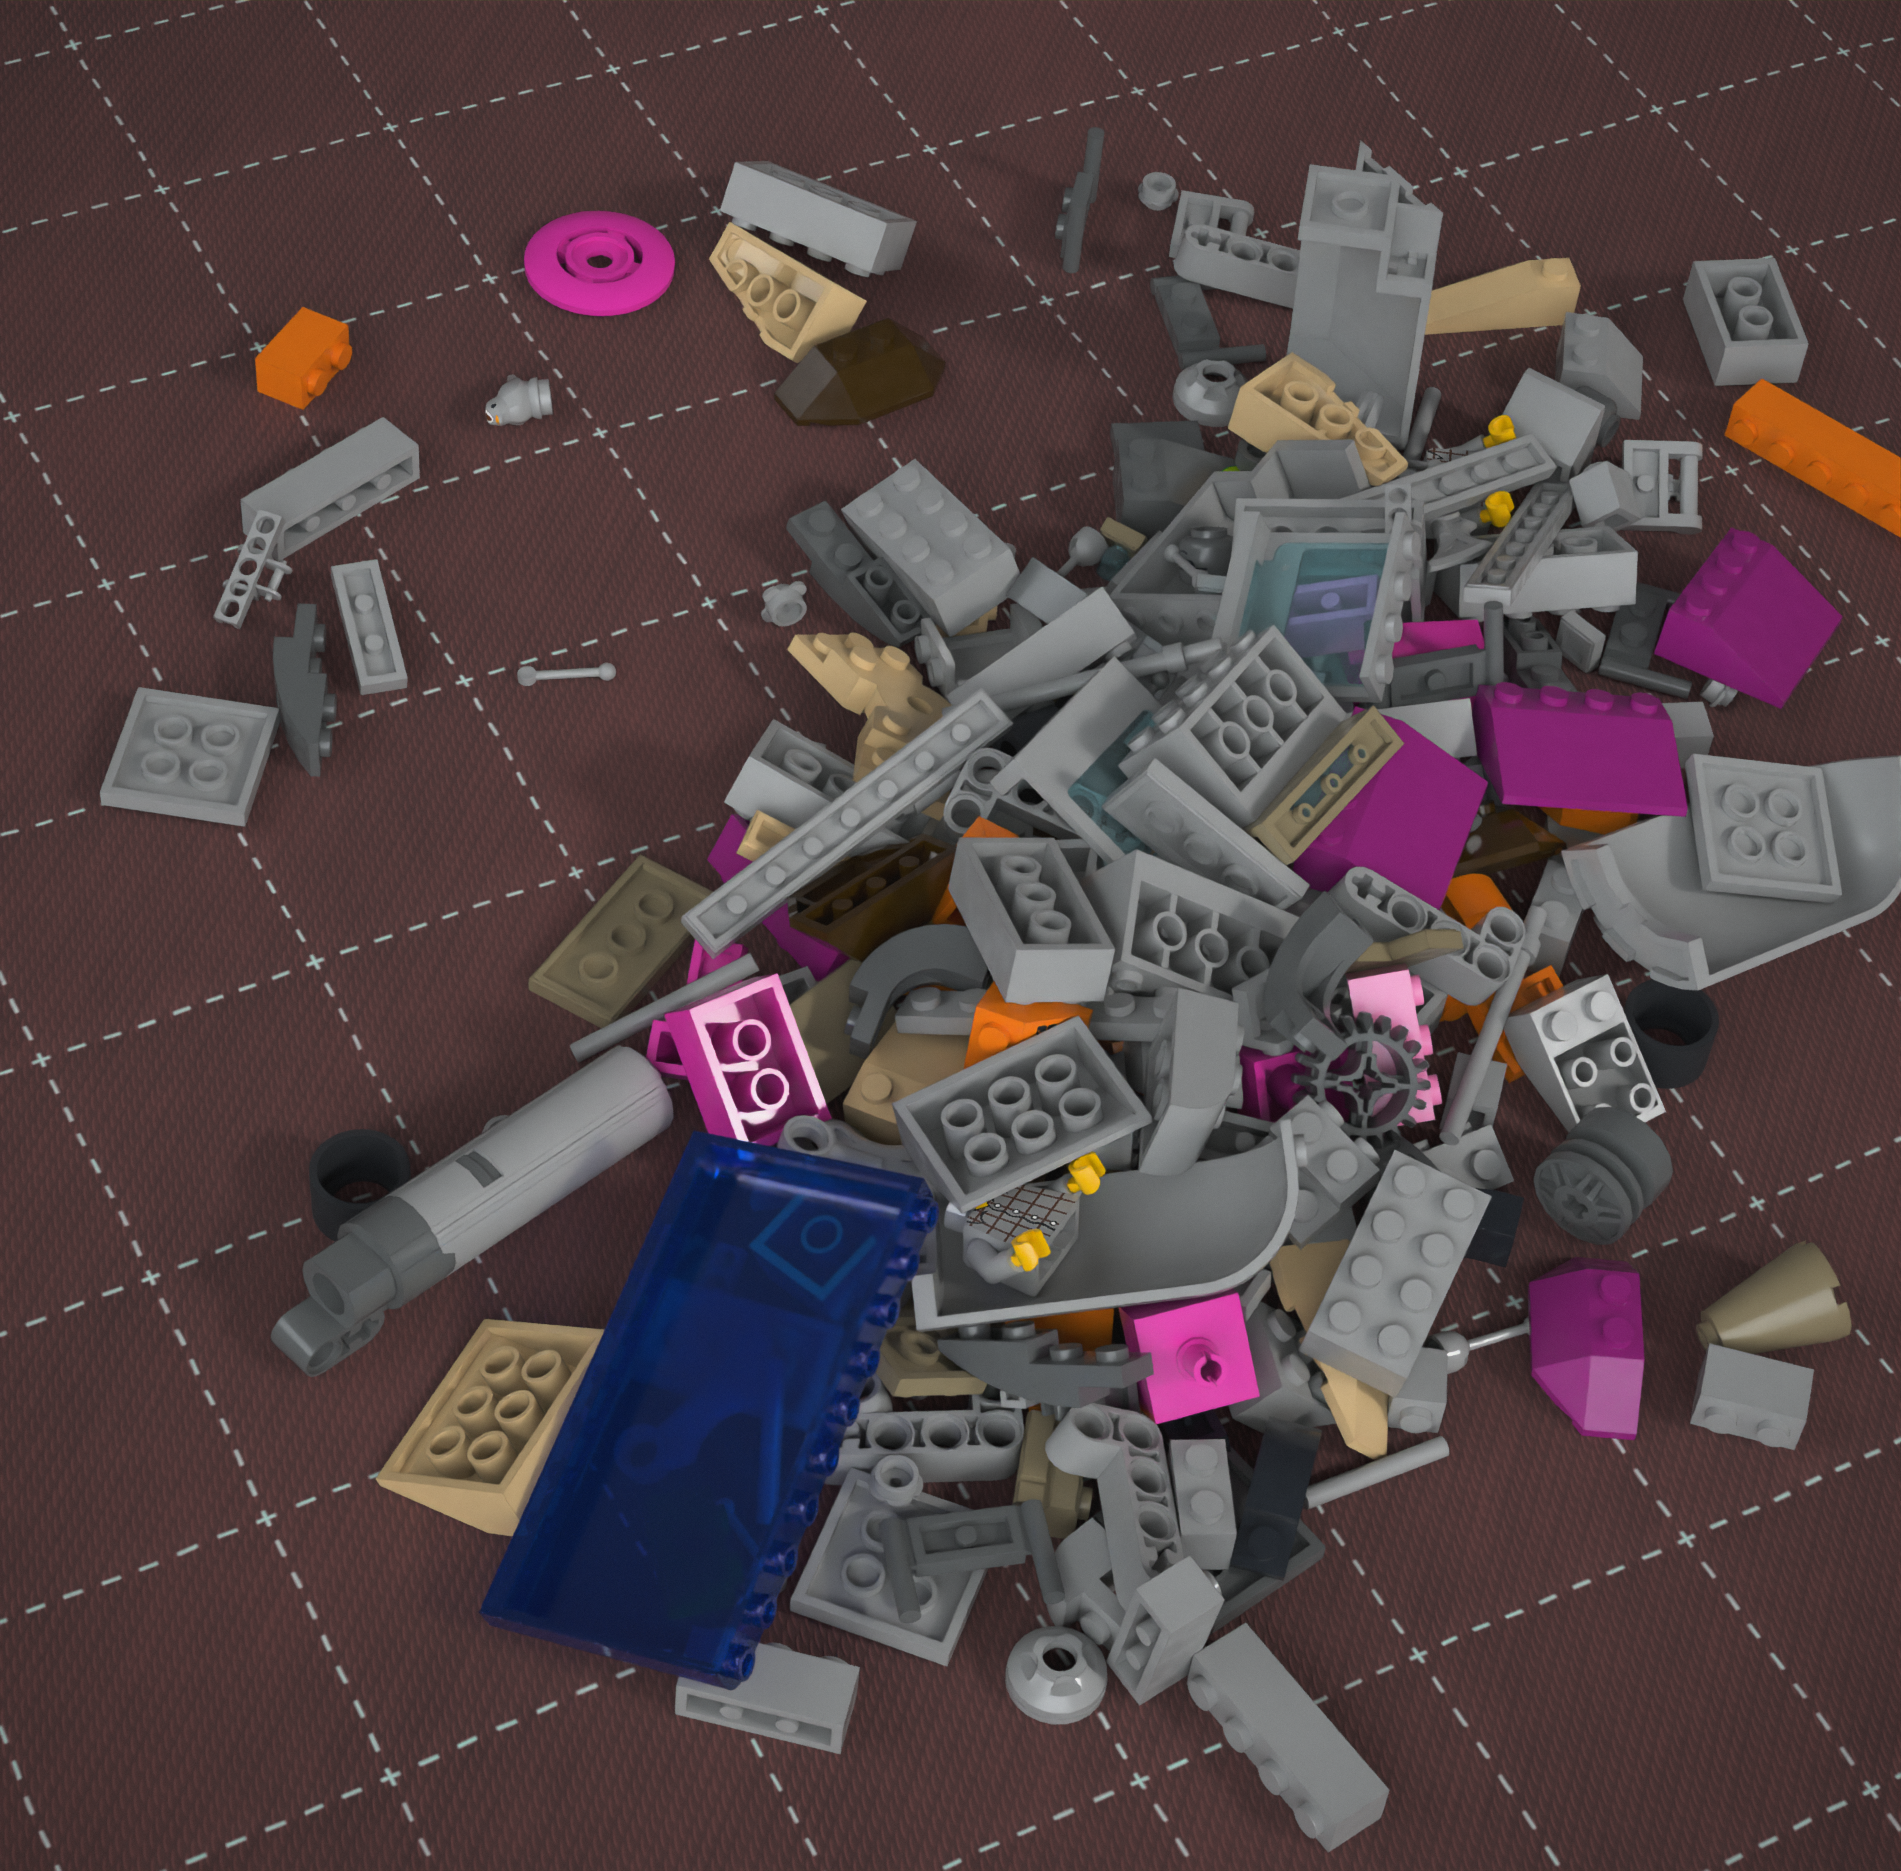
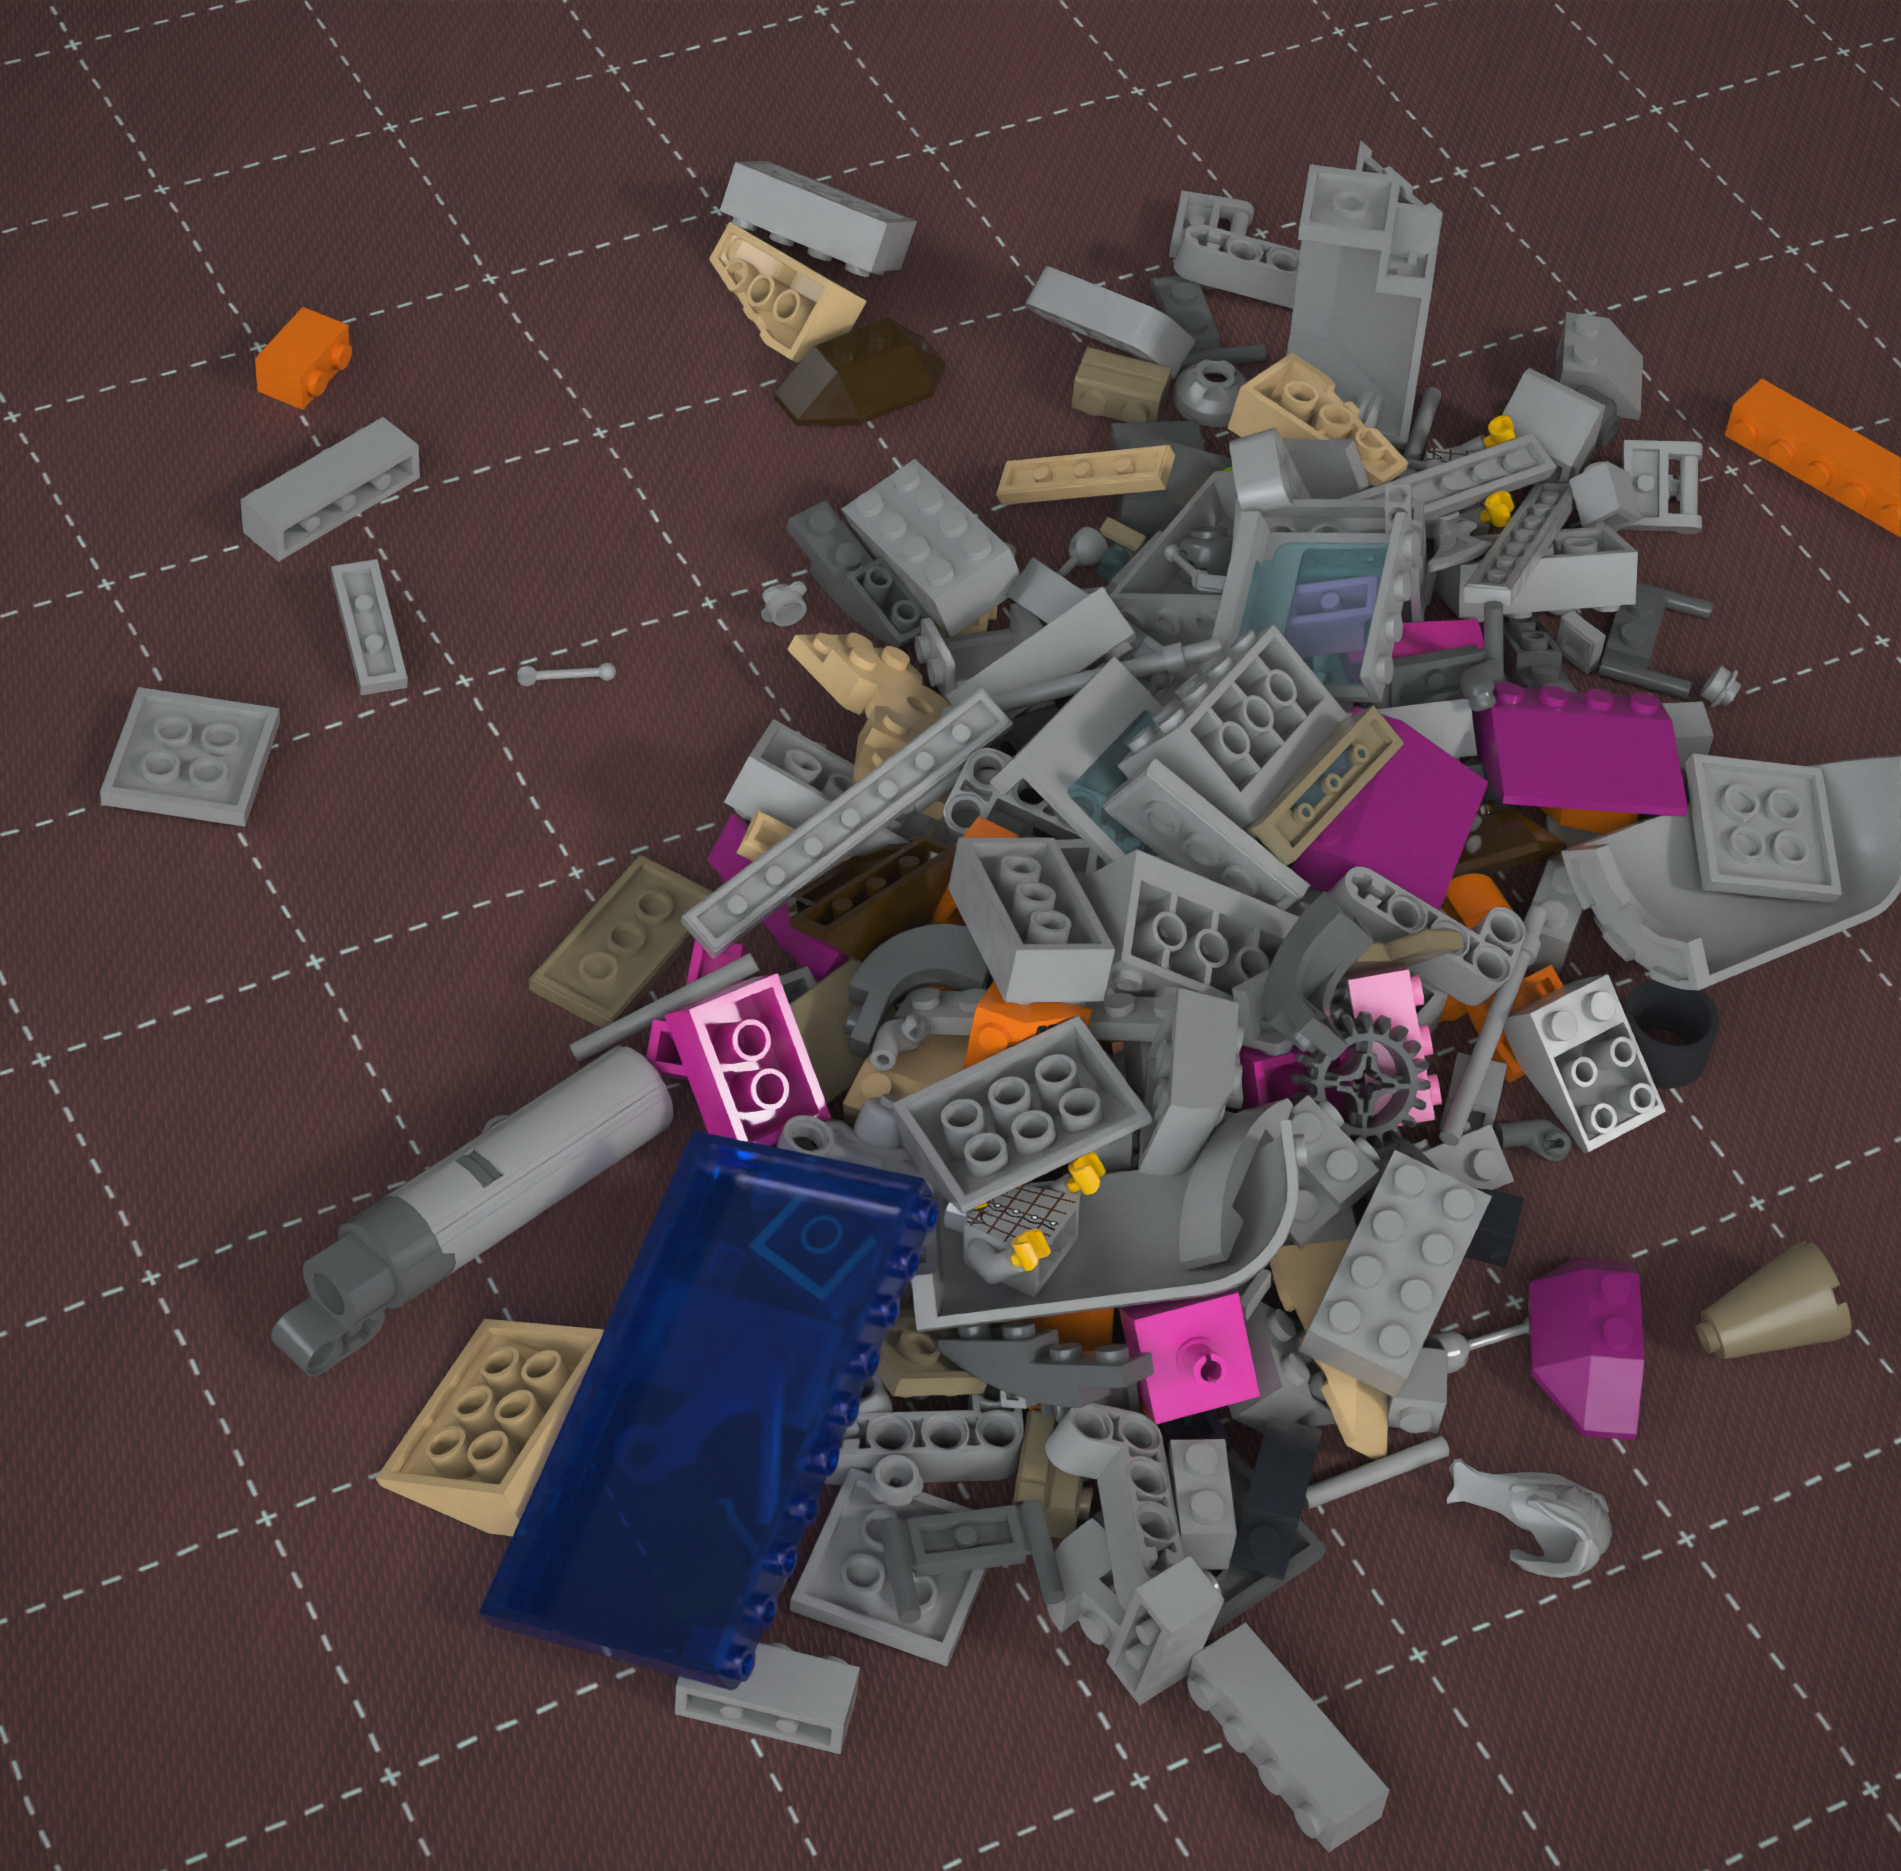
(262, 558): light grey piece -> none
(303, 690): dark grey slope -> none
(348, 1159): black piece -> none
(519, 401): light grey animal -> none
(592, 290): dark pink piece -> none
(878, 1123): none -> light grey piece
(896, 1038): none -> light grey arm
(1053, 1694): light grey piece -> none
(1077, 202): dark grey plate -> none
(1086, 475): none -> tan tile
(1110, 319): none -> light grey beam
(1120, 387): none -> dark tan brick
(1158, 191): light grey plate -> none
(1207, 1217): none -> light grey slope
(1265, 473): none -> light grey beam
(1478, 683): none -> dark grey arm
(1506, 298): tan wedge -> none
(1536, 1135): none -> dark grey arm
(1561, 1515): none -> light grey hair
(1603, 1175): dark grey wheel -> none
(1745, 321): light grey brick -> none
(1748, 620): magenta slope -> none
(1752, 1397): light grey brick -> none

